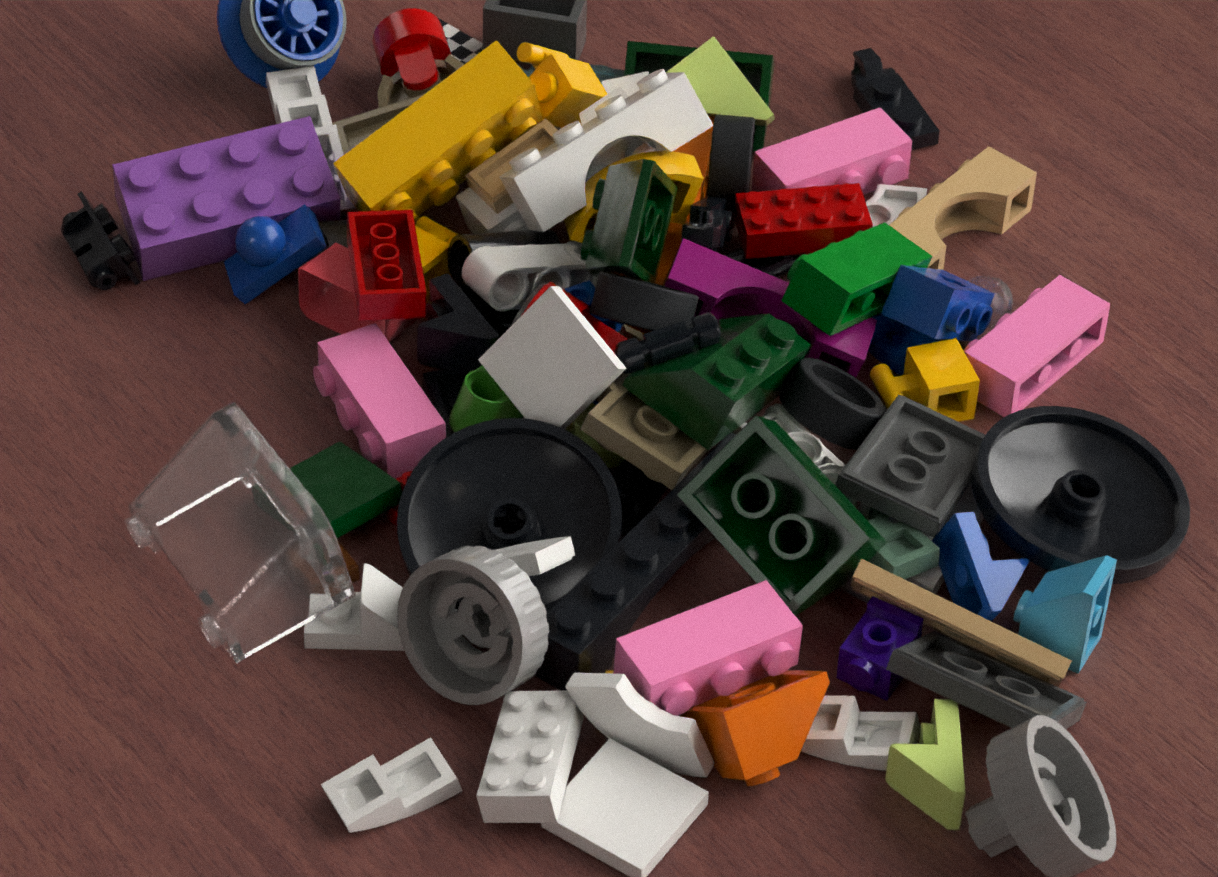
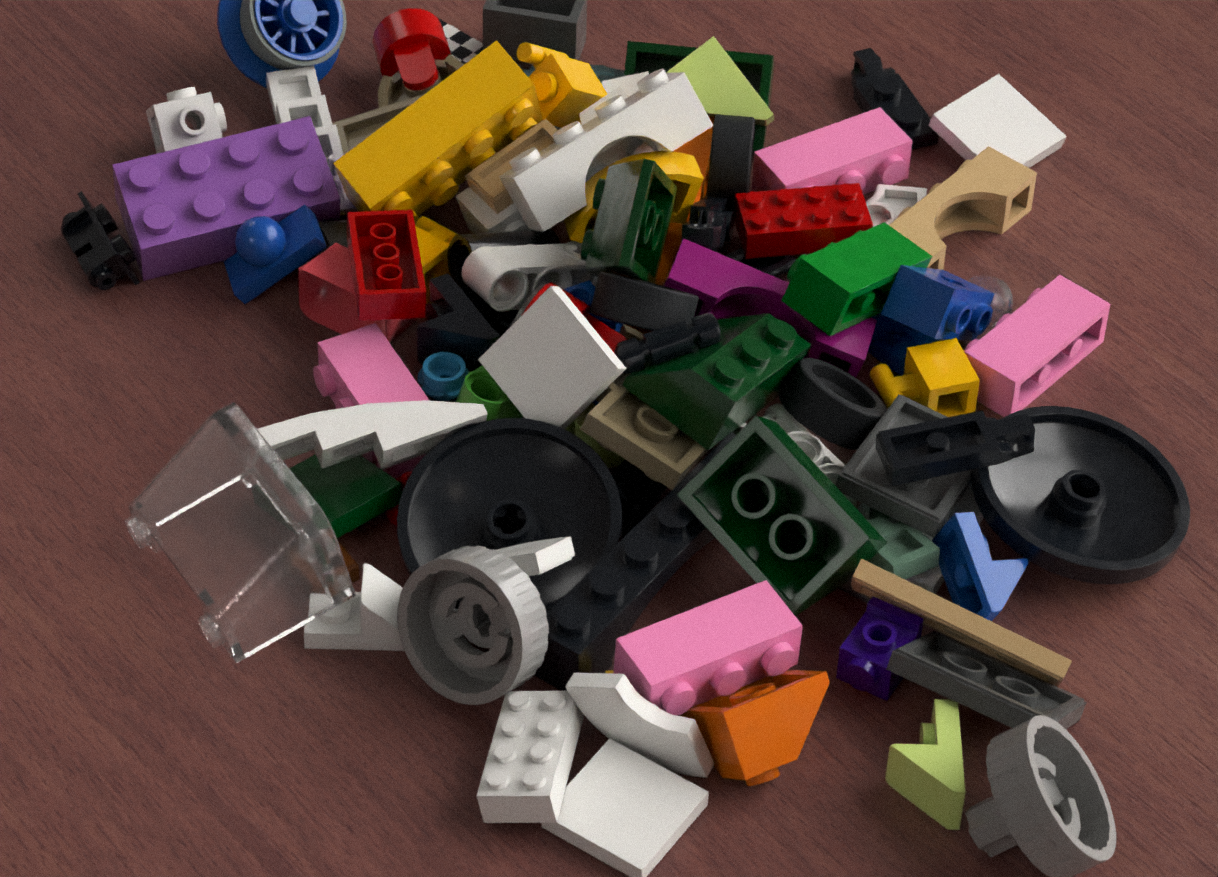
(169, 117): none -> white brick
(389, 428): none -> white slope
(402, 787): white slope -> none
(442, 375): none -> dark azure plate
(857, 737): white slope -> none
(952, 445): none -> black hinge
(999, 119): none -> white tile
(1068, 609): medium azure slope -> none

